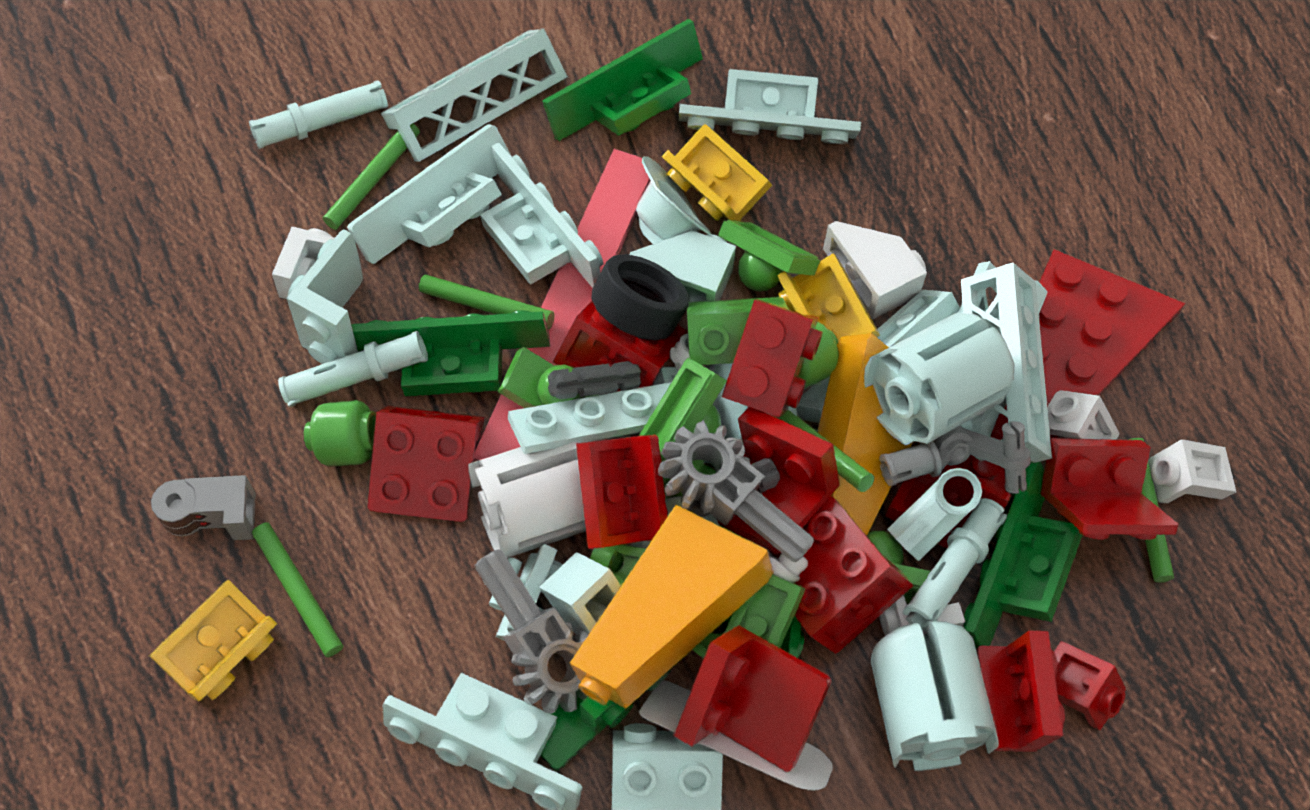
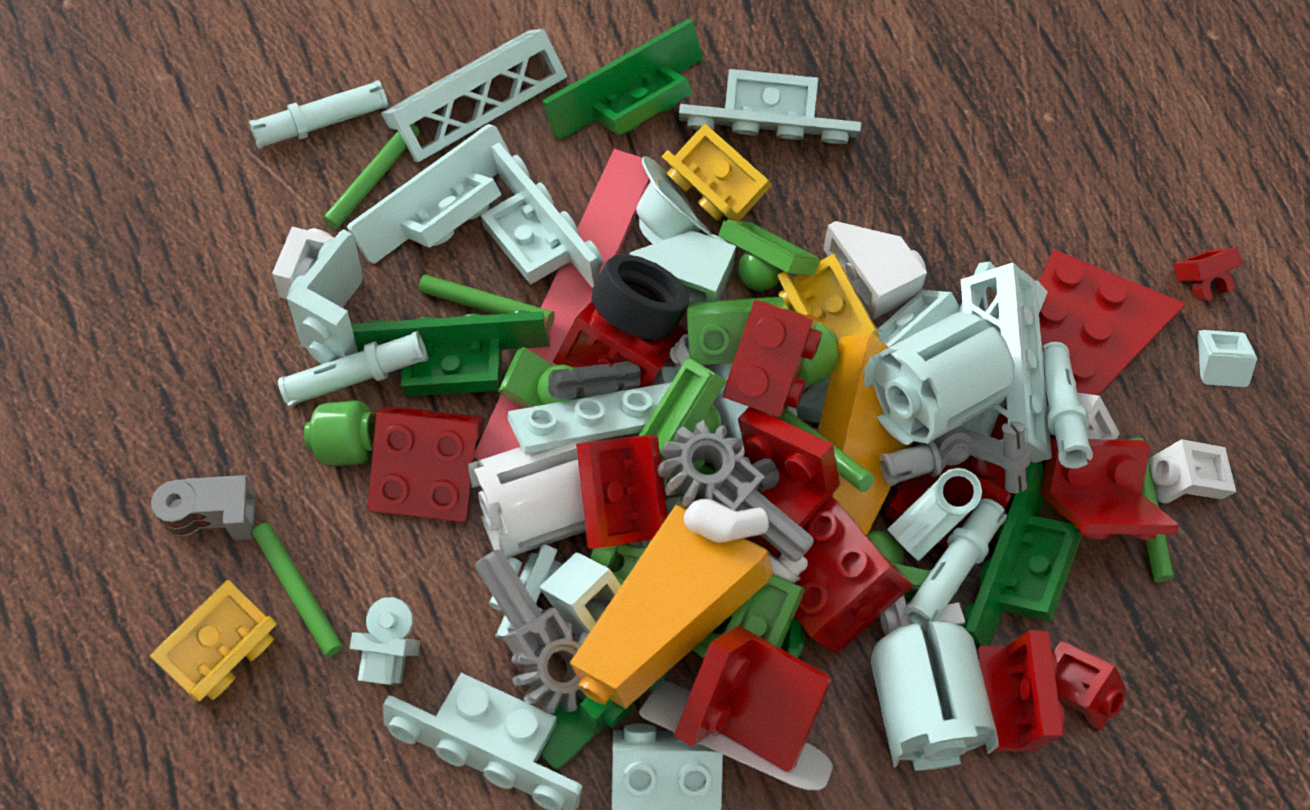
(385, 645): none -> light aqua hips
(722, 523): none -> white arm
(1066, 416): none -> light aqua pin
(1206, 267): none -> red tile
(1225, 358): none -> light aqua slope

